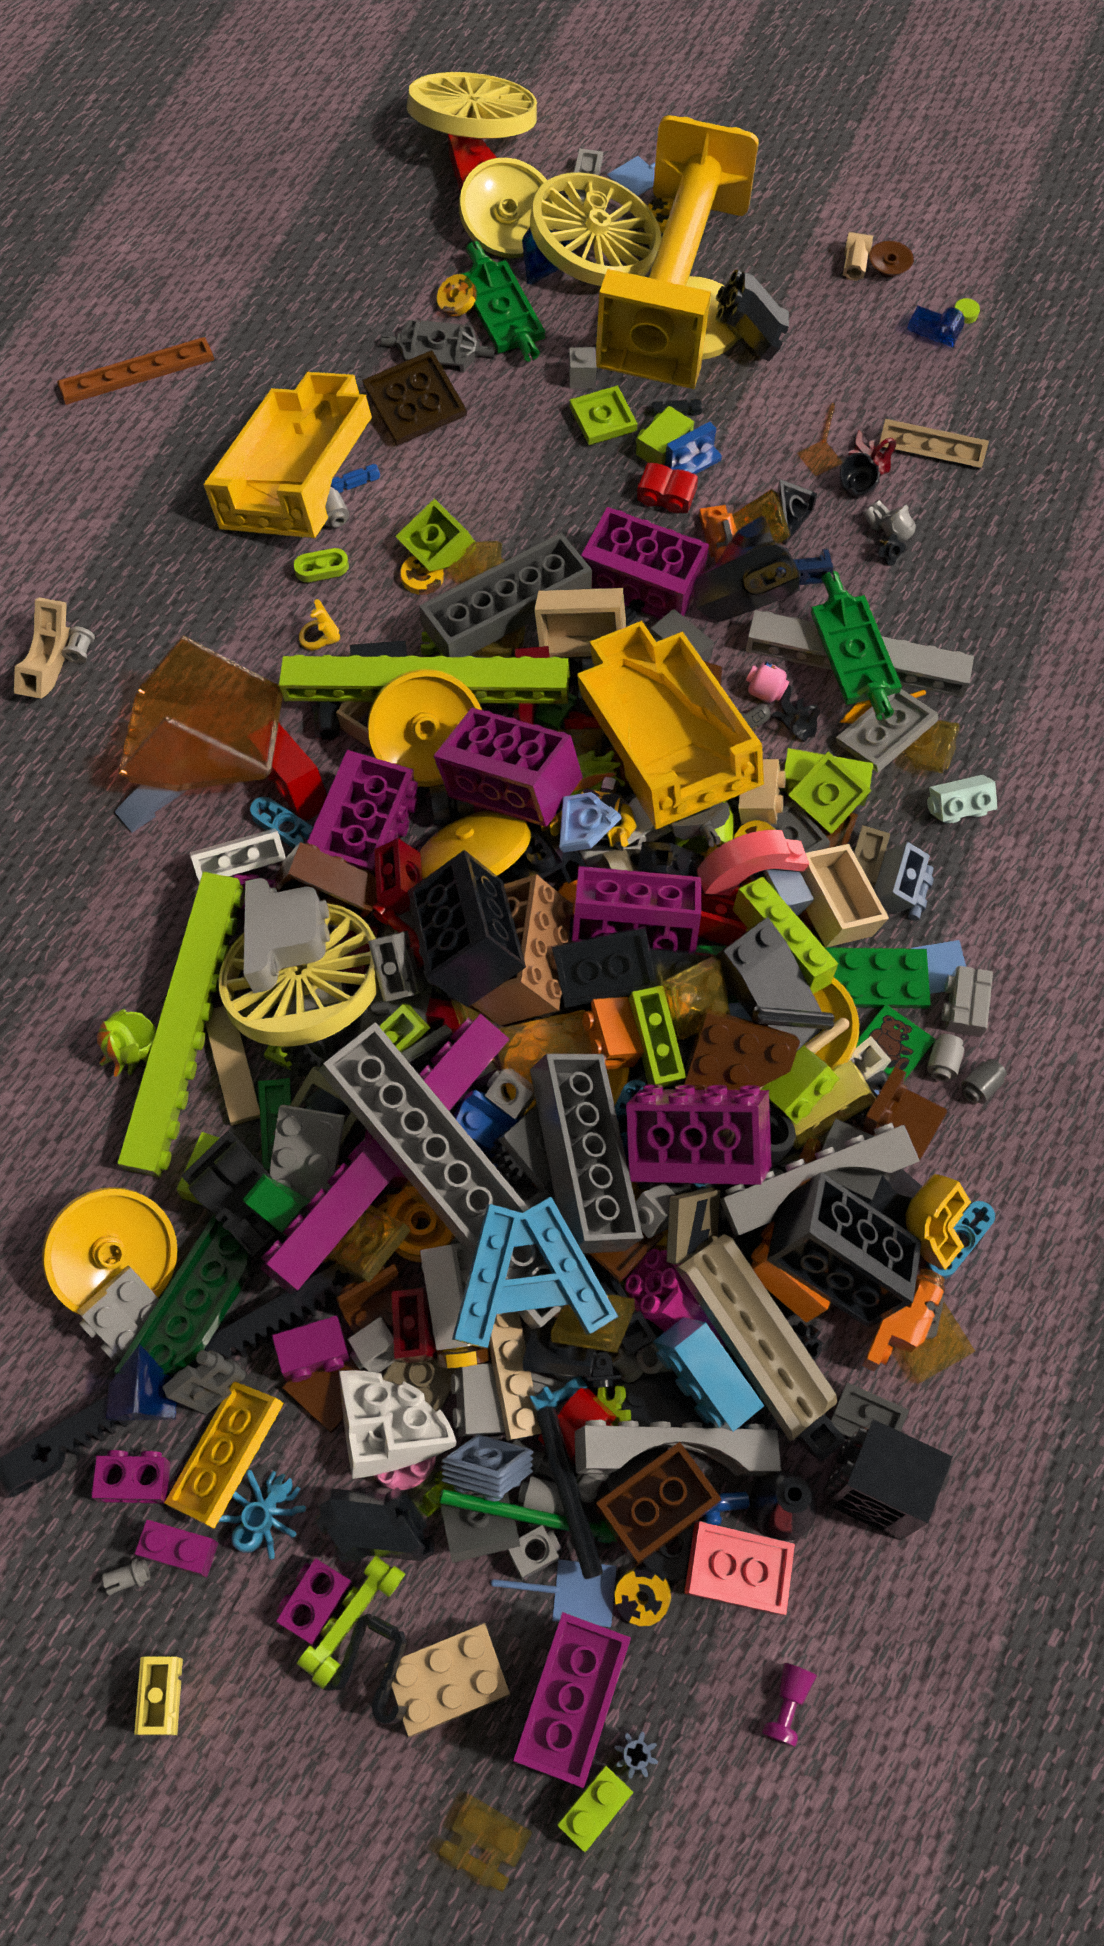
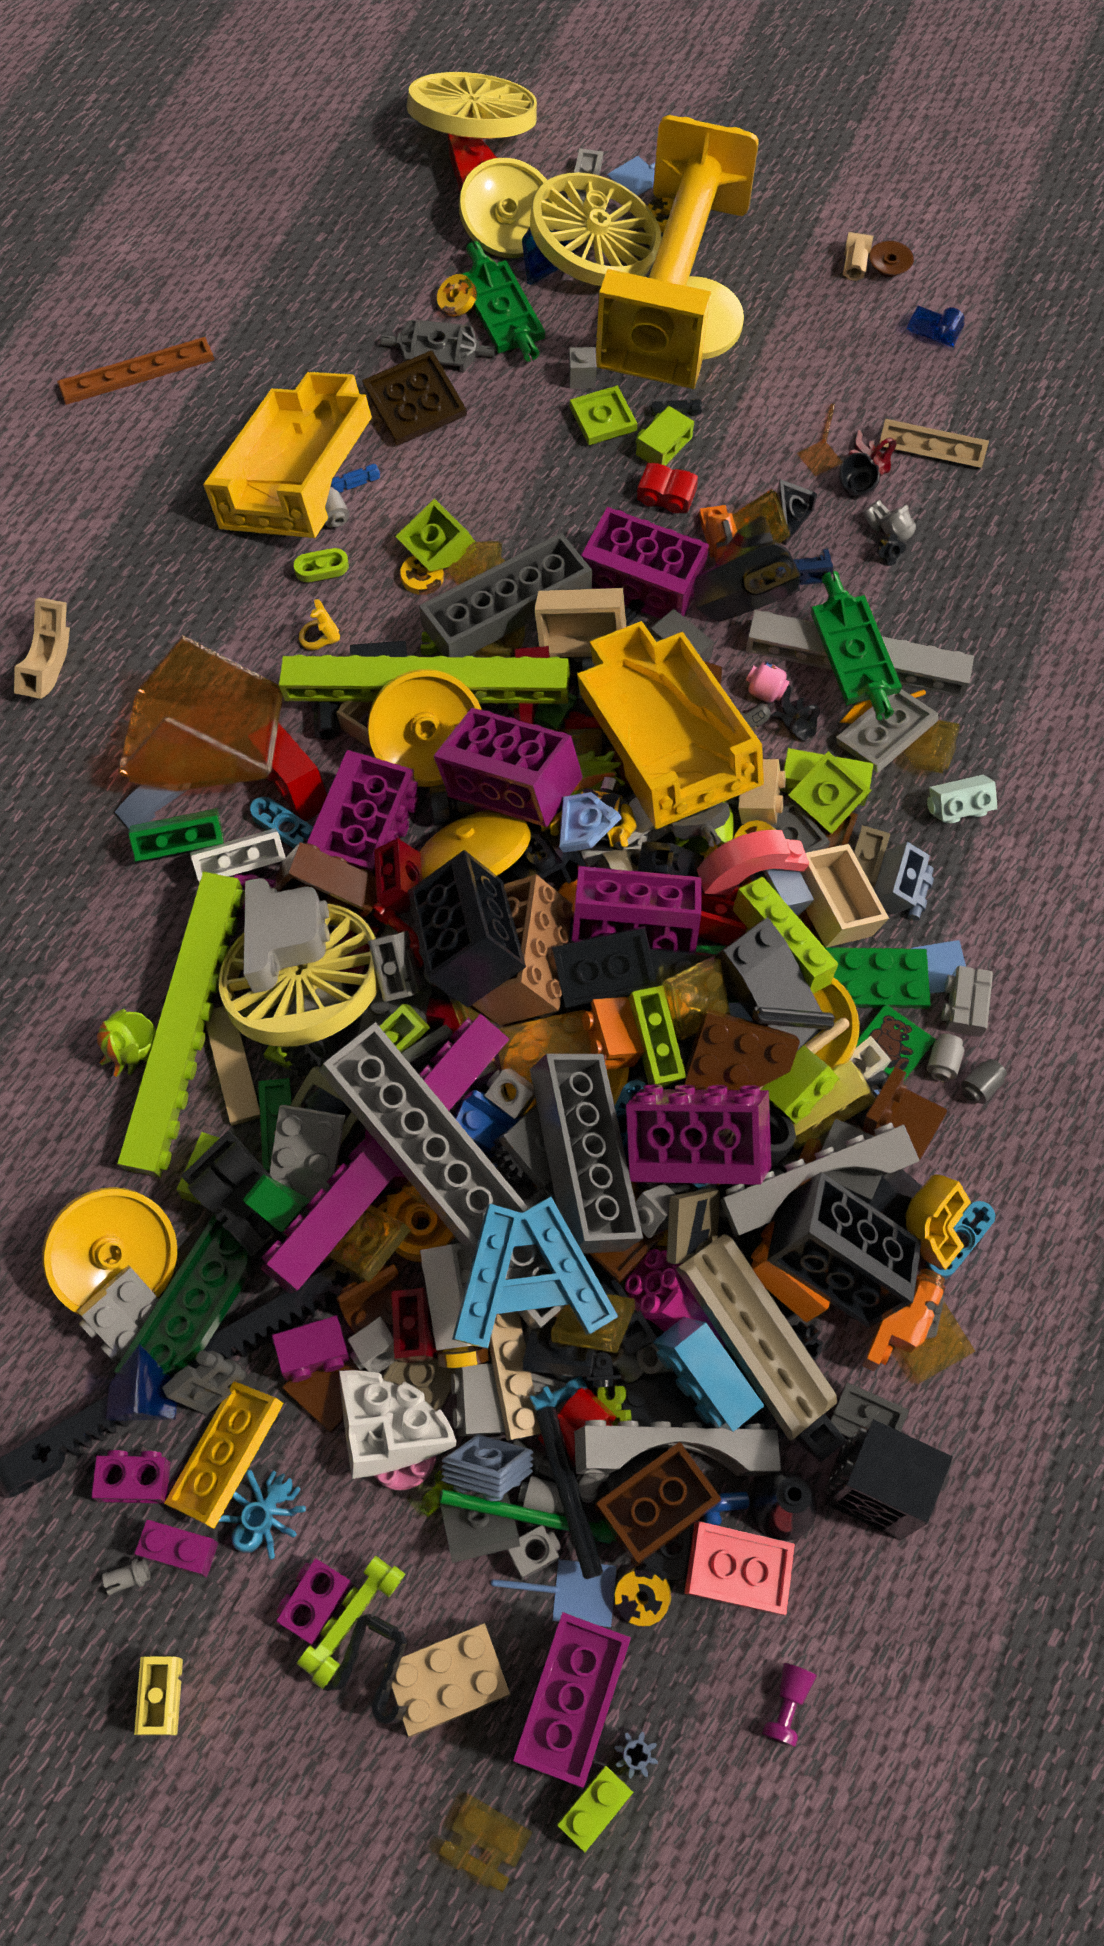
(78, 645): light grey bush -> none
(176, 834): none -> green brick
(374, 1525): black brick -> none
(693, 450): blue bracket -> none
(752, 315): black brick -> none
(969, 308): lime tile -> none

